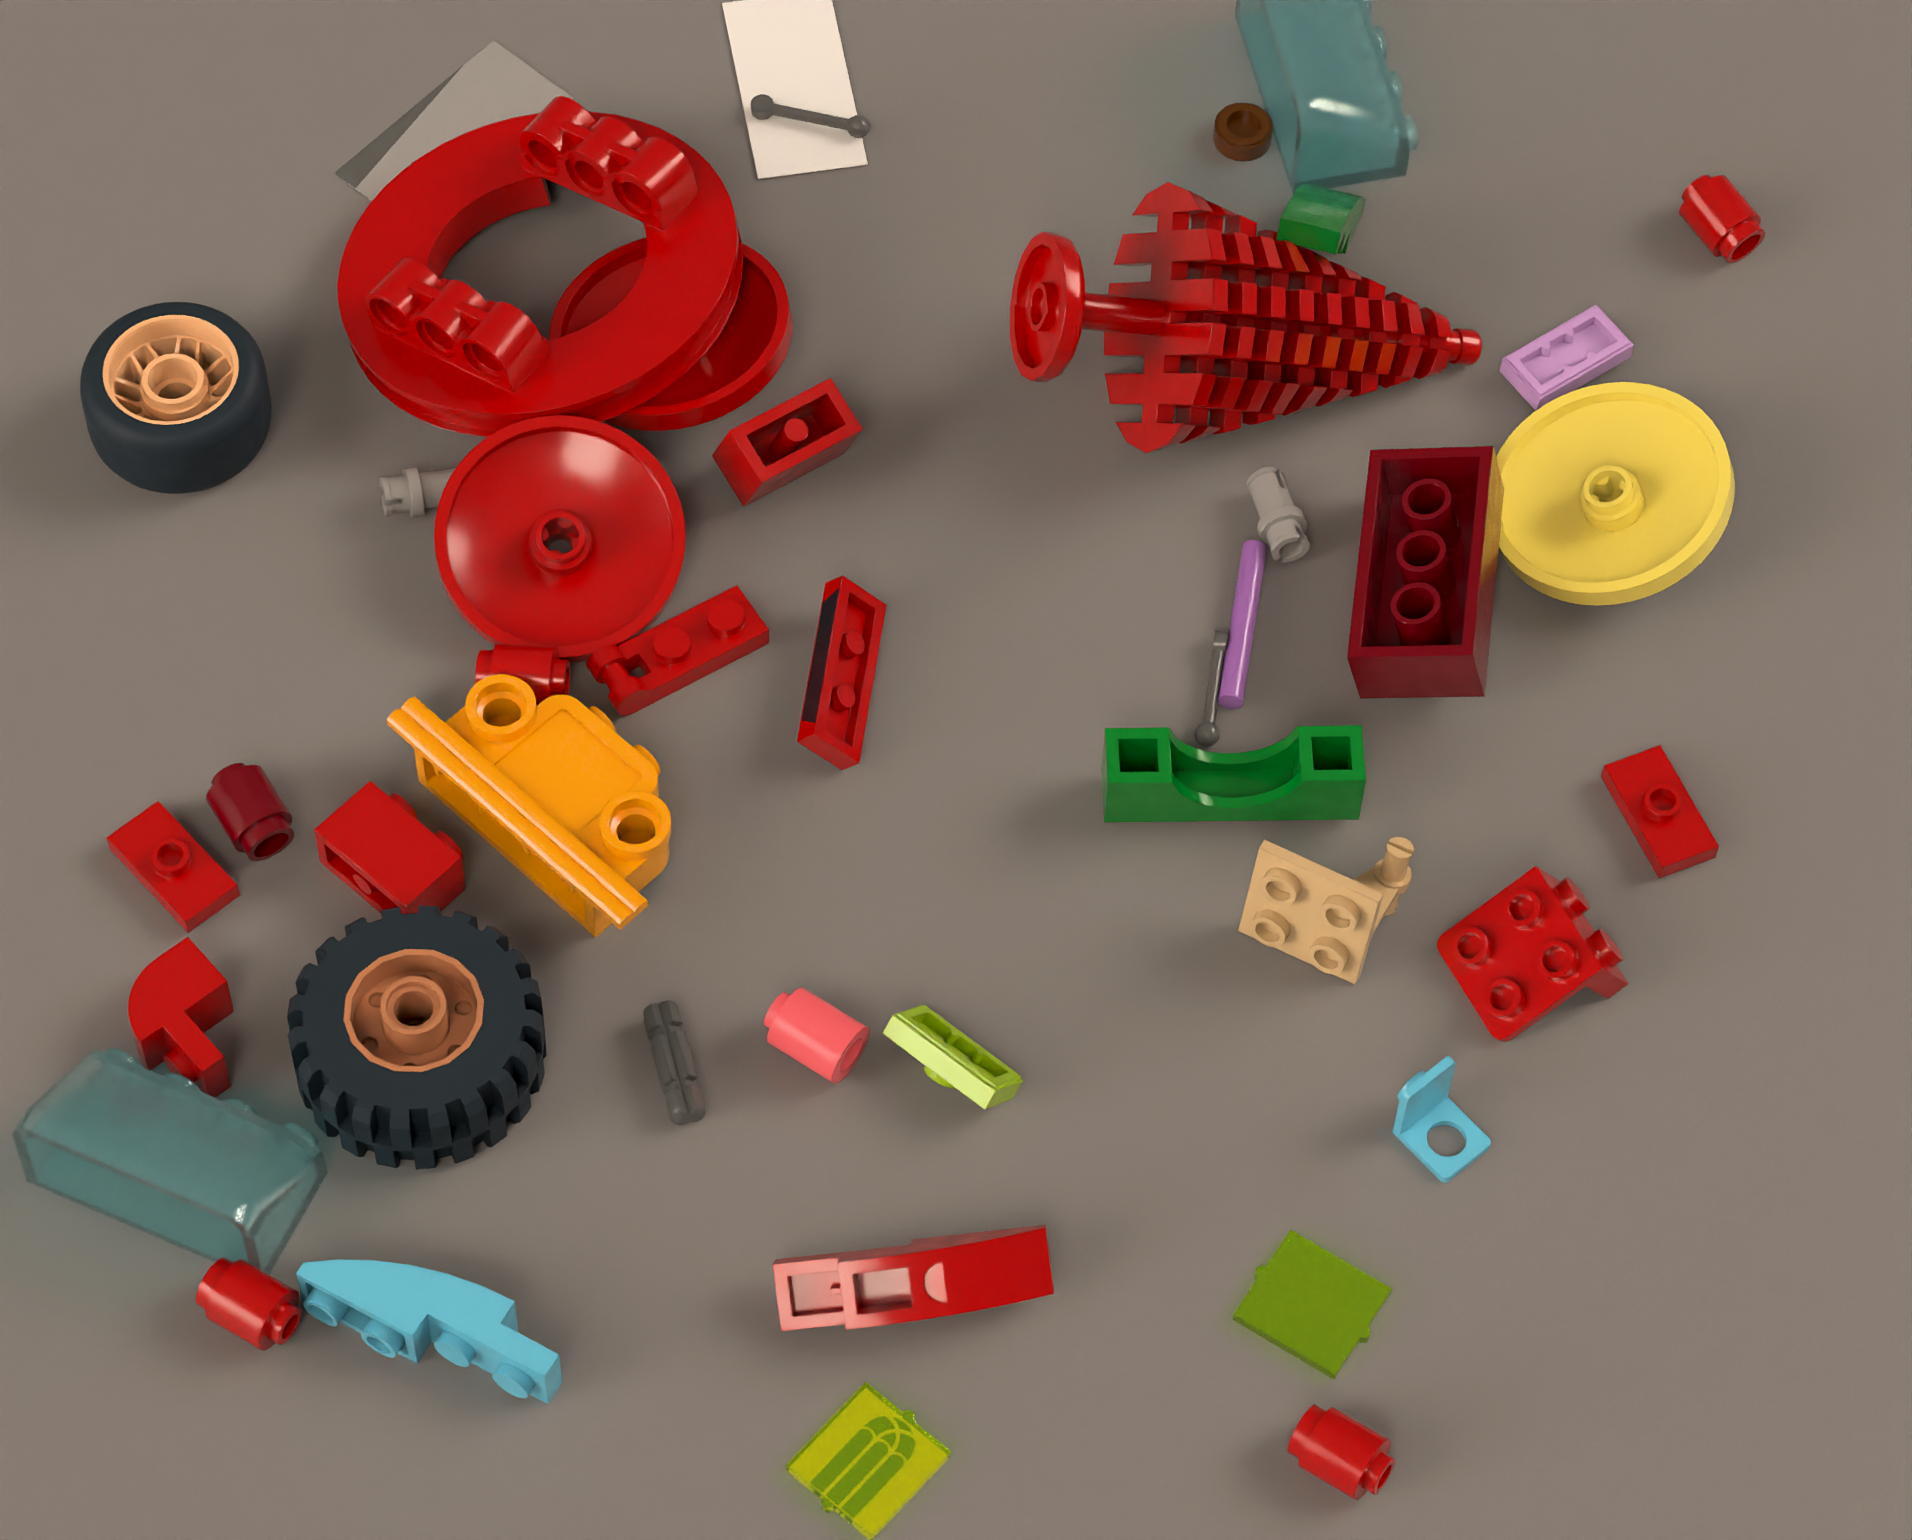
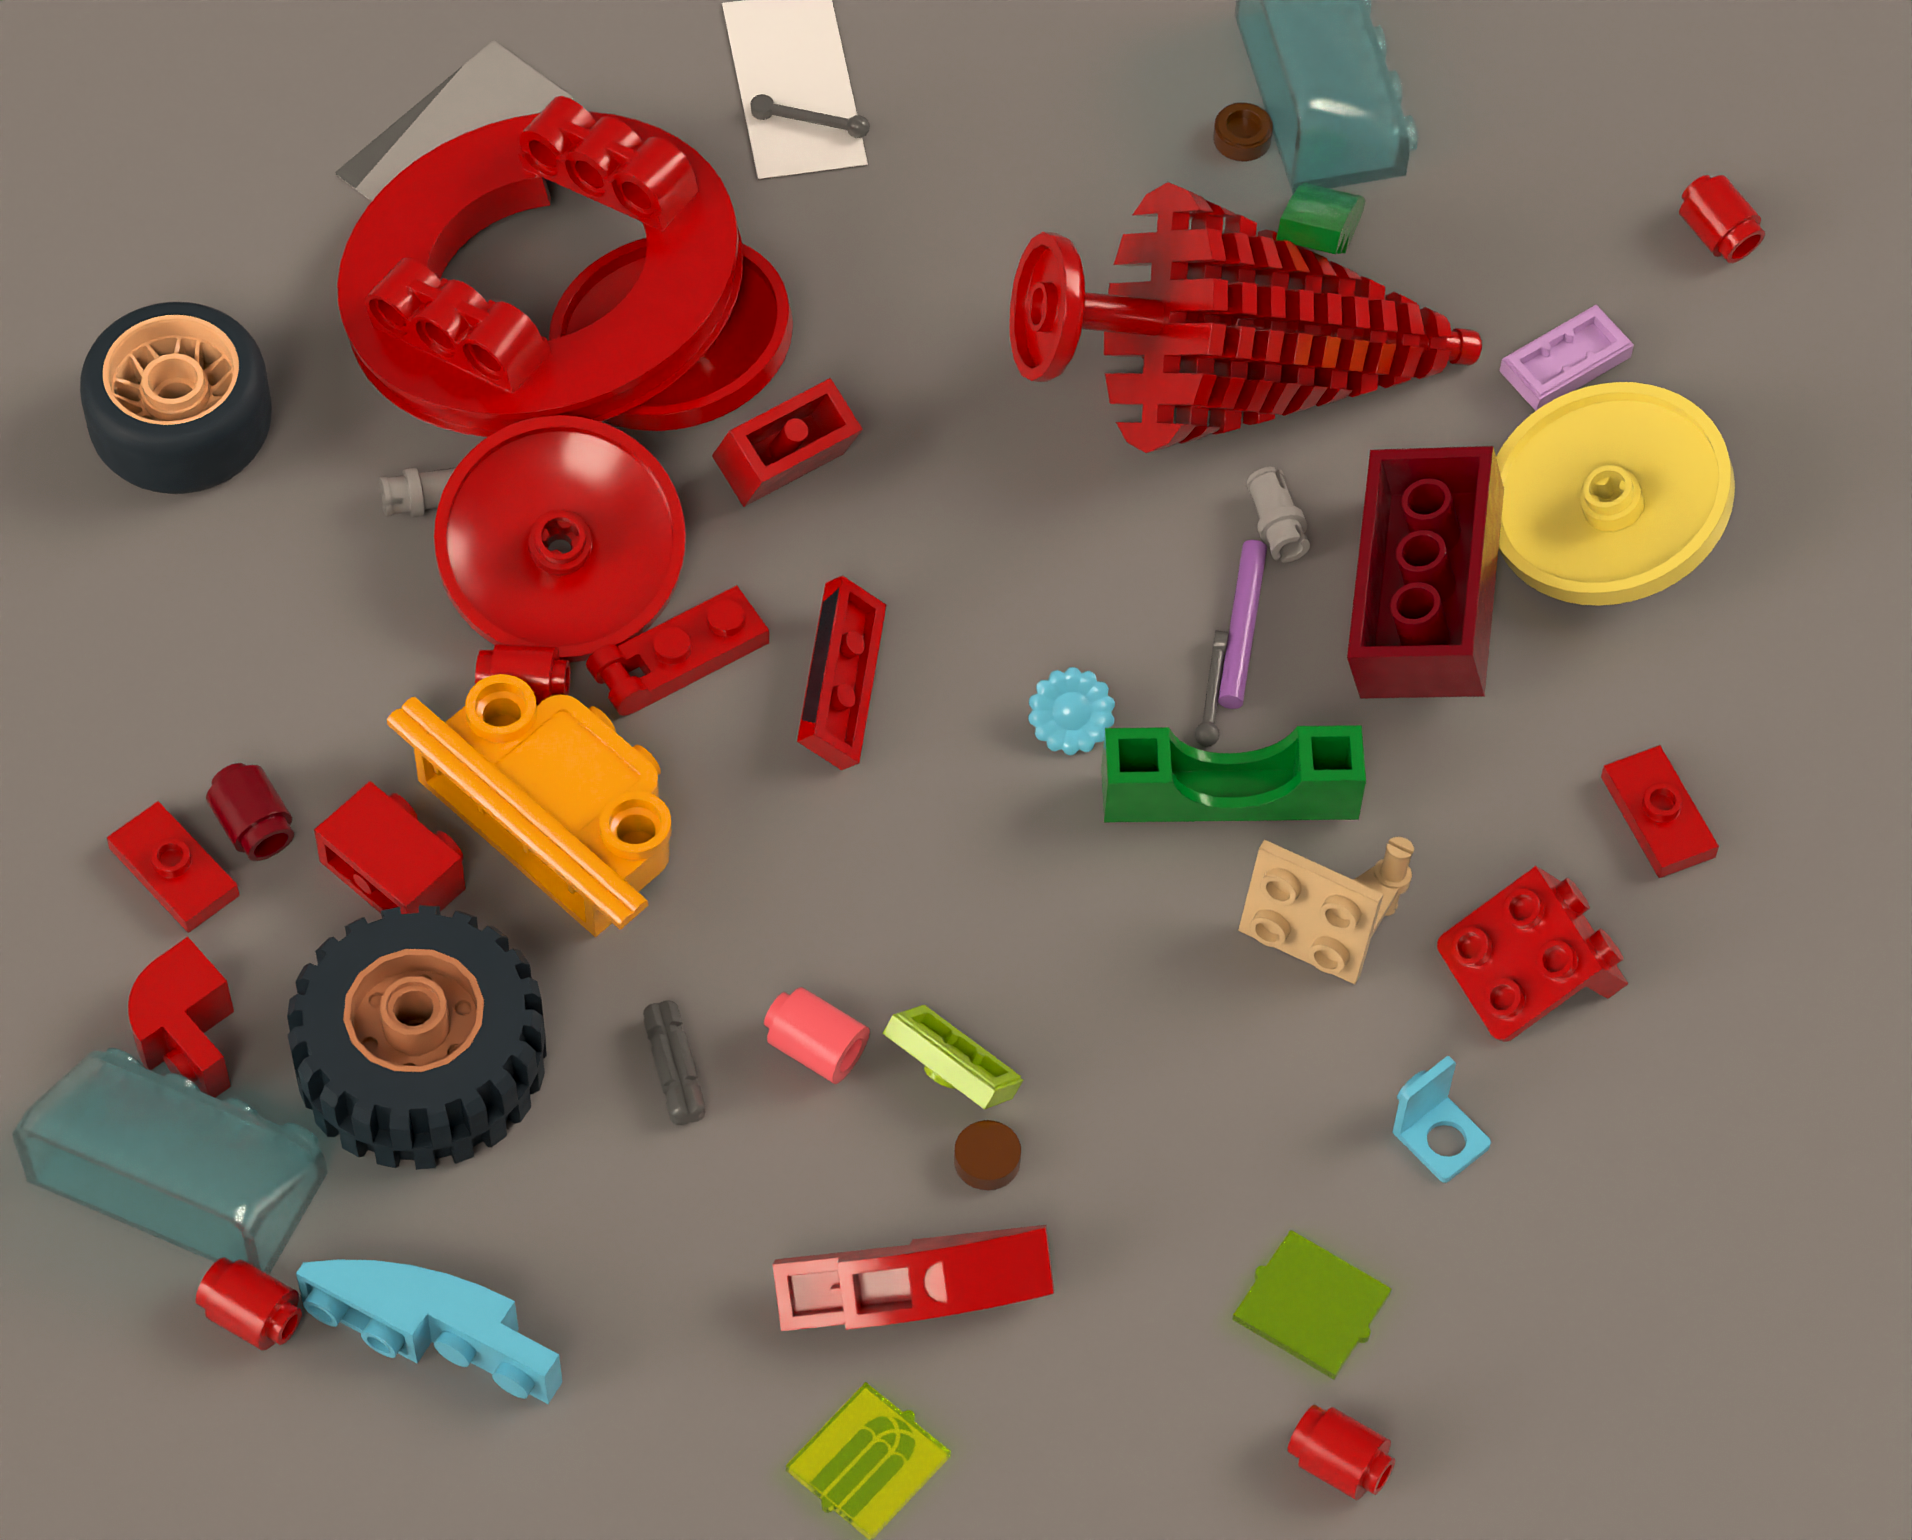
(987, 1155): none -> reddish brown tile
(1071, 710): none -> medium azure piece

